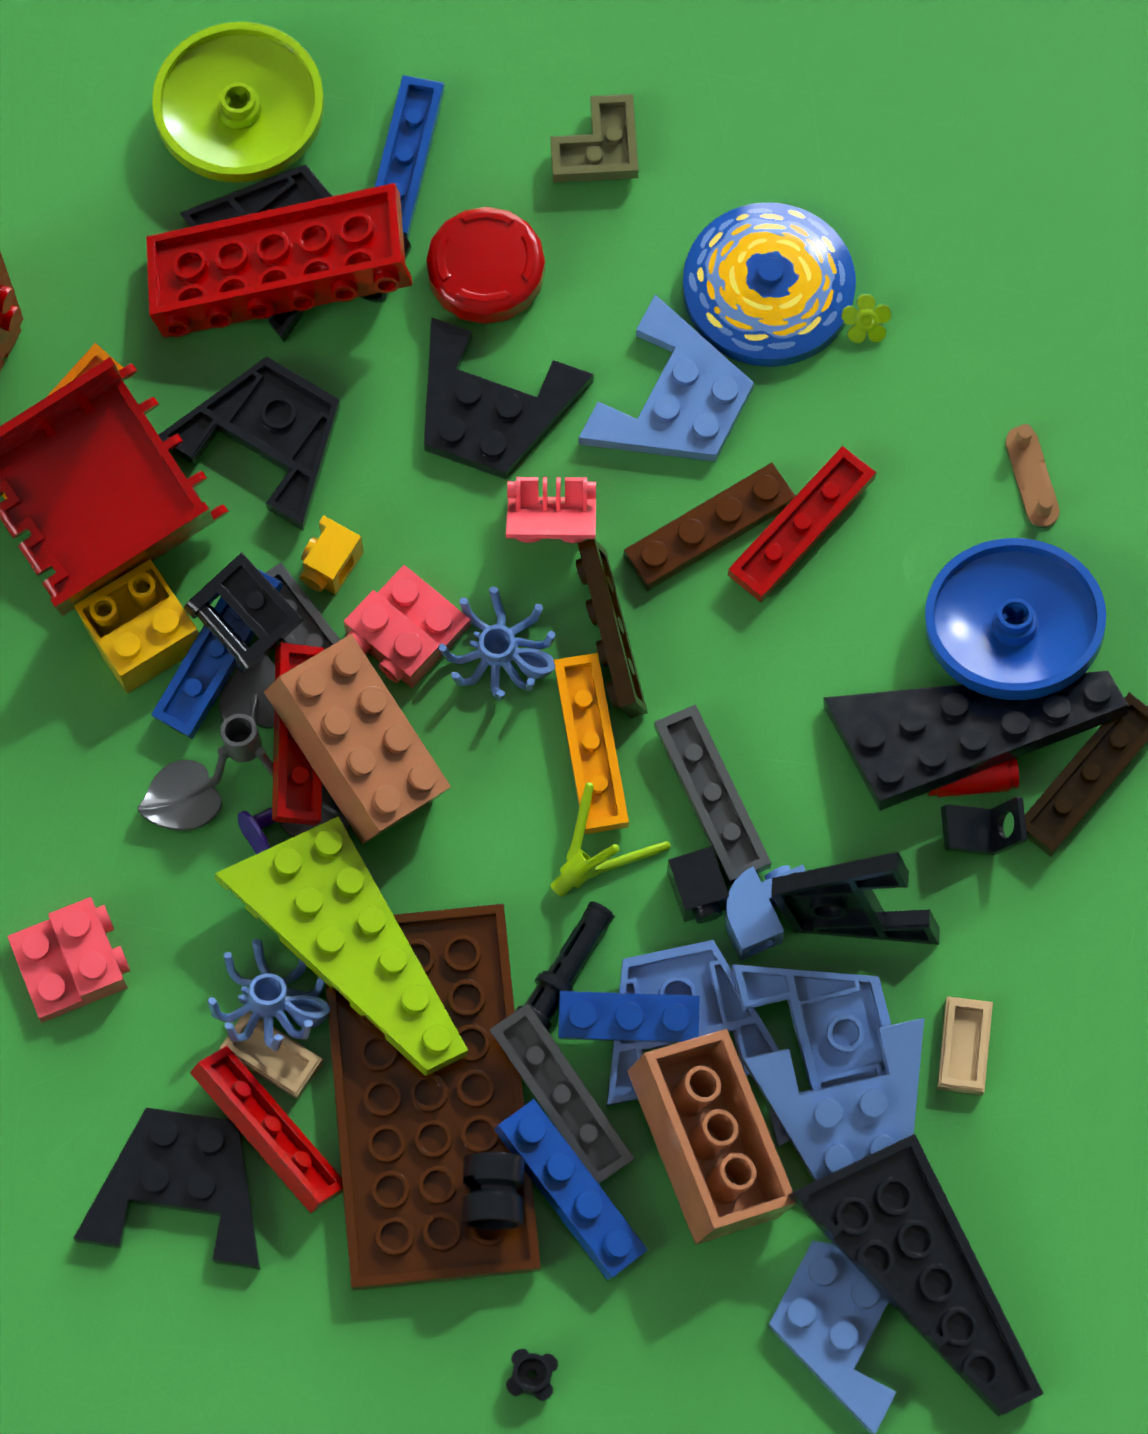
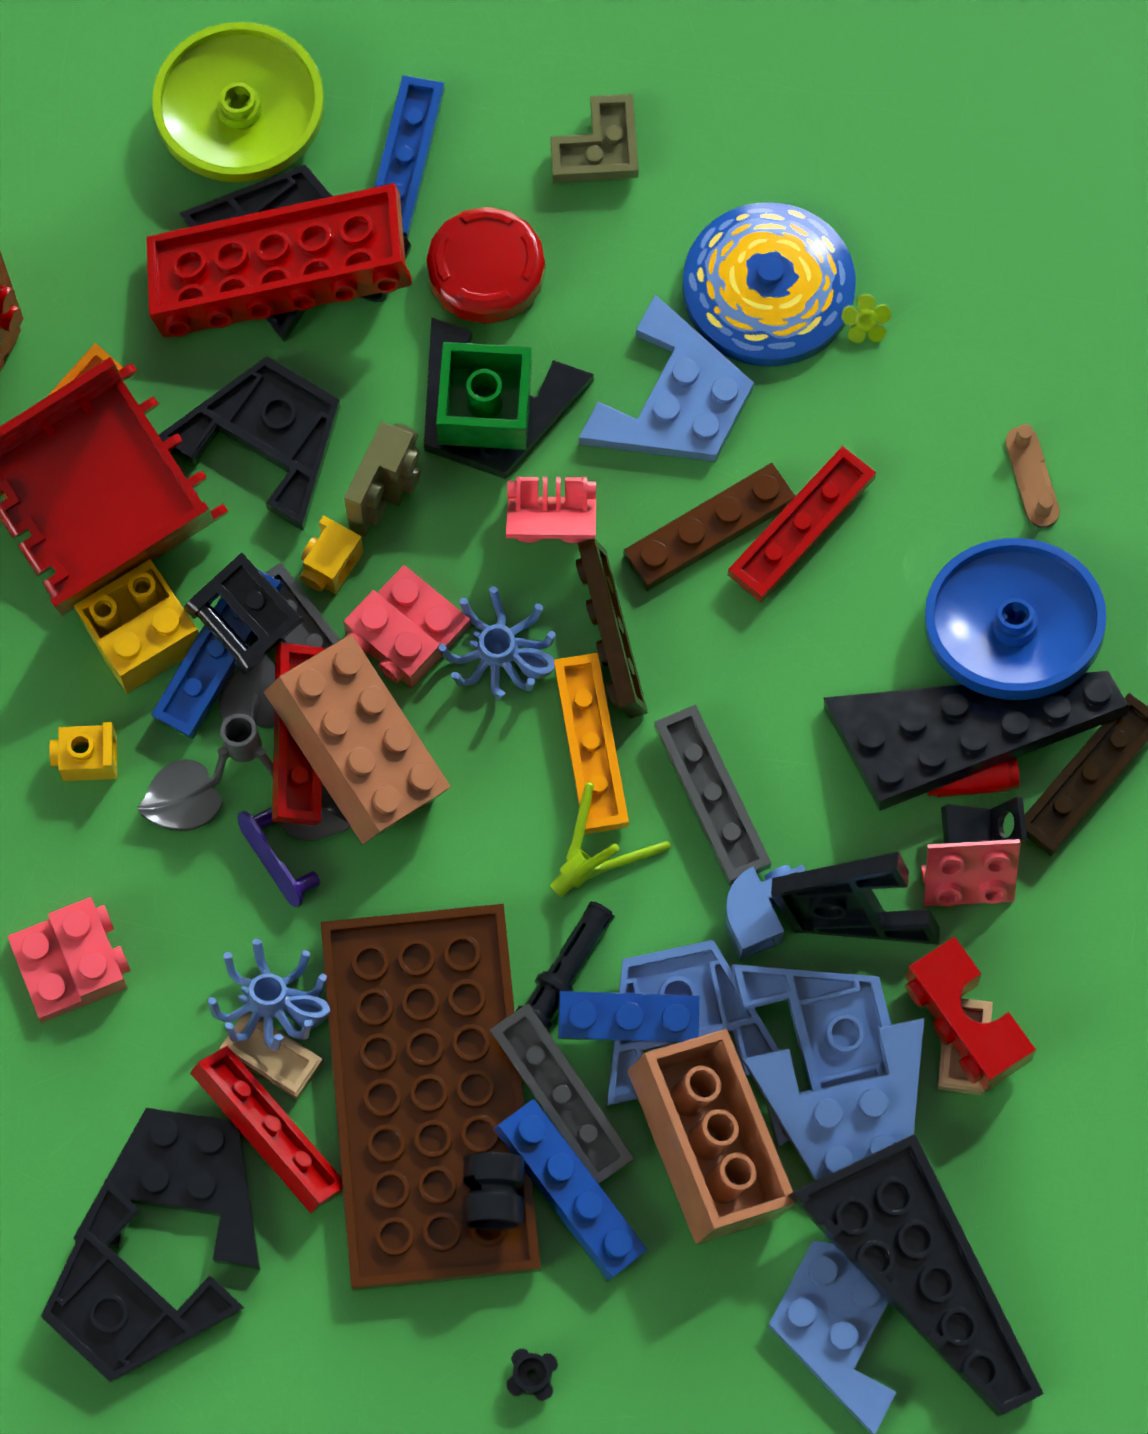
(94, 764): none -> yellow brick
(112, 1310): none -> black wing
(340, 926): lime wing -> none
(384, 474): none -> olive plate
(484, 395): none -> green brick
(698, 885): black brick -> none
(970, 873): none -> coral hinge
(987, 1049): none -> red arch

